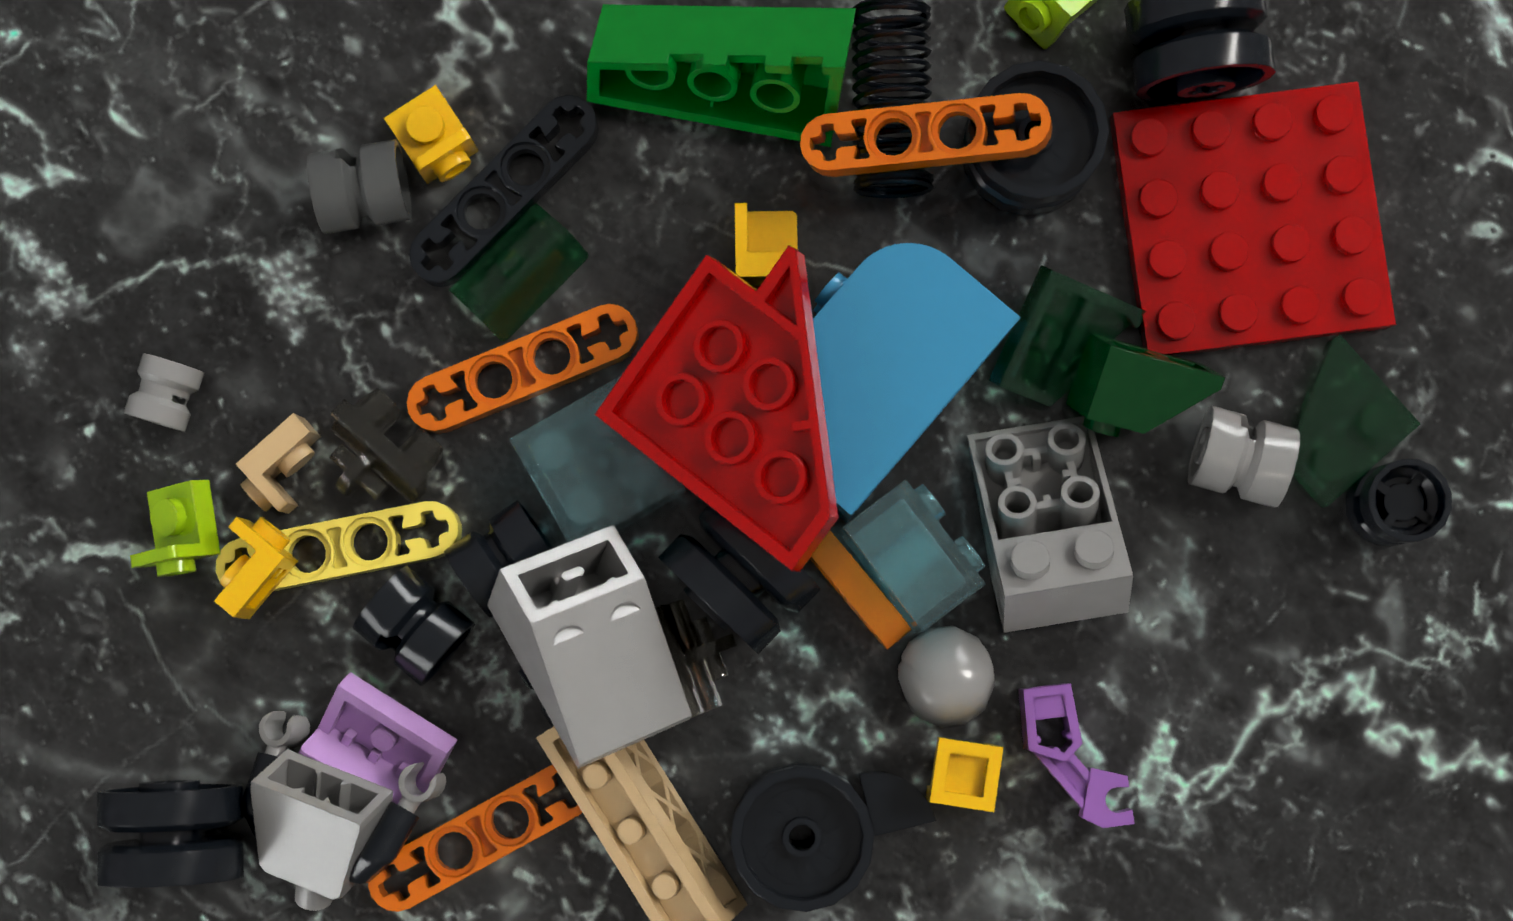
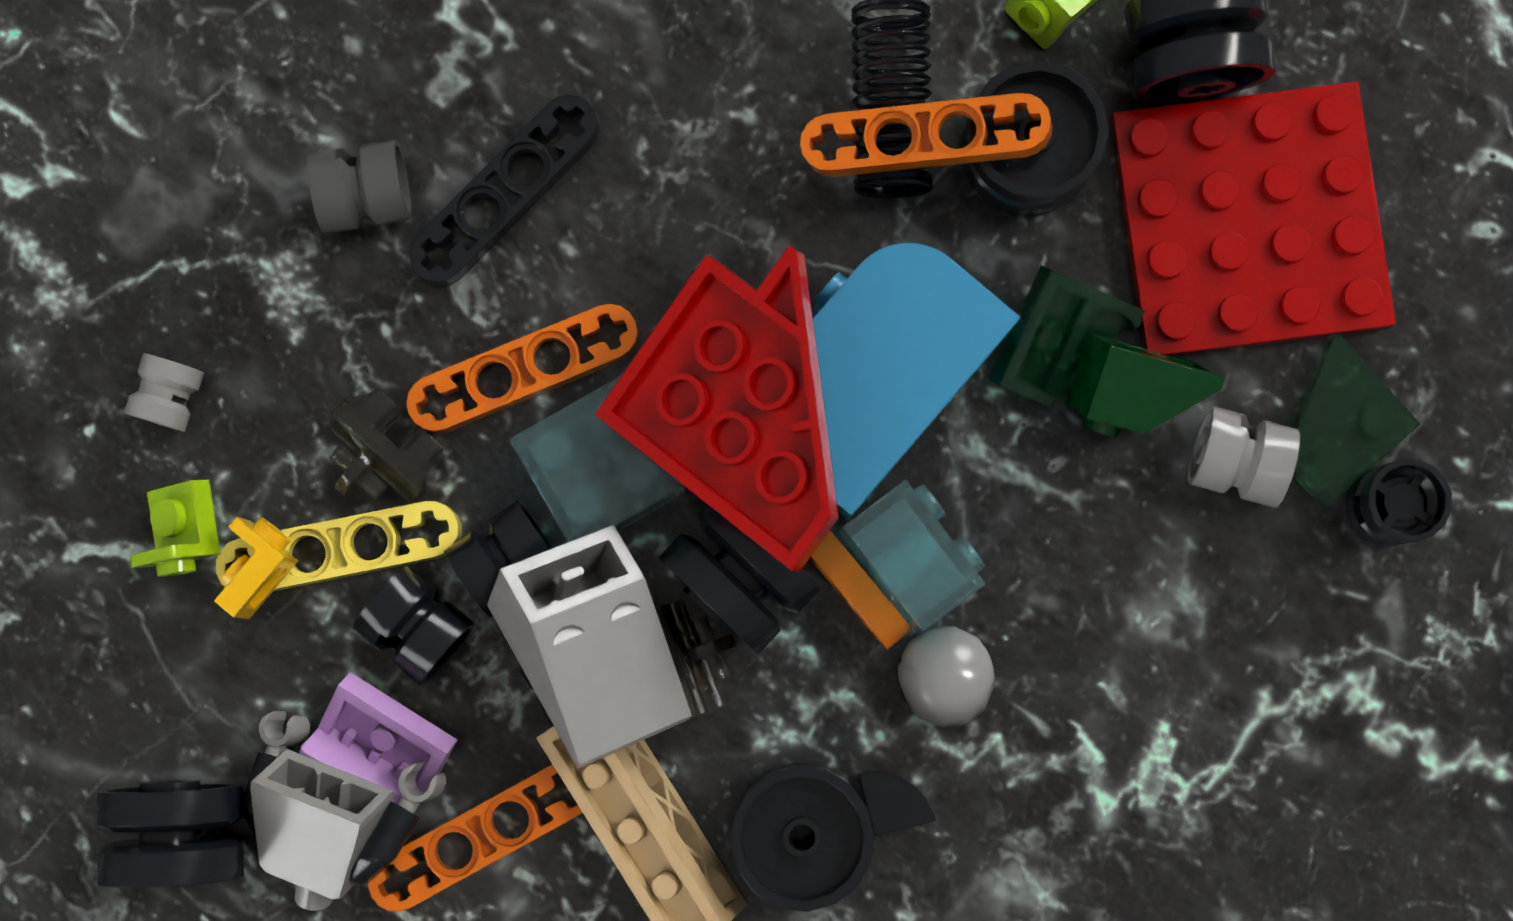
(281, 451): tan bracket -> none
(432, 136): yellow bracket -> none
(519, 272): clear green slope -> none
(723, 64): green wedge -> none
(761, 241): yellow panel -> none
(965, 774): yellow panel -> none
(1049, 525): light grey slope -> none
(1084, 785): medium lavender piece -> none

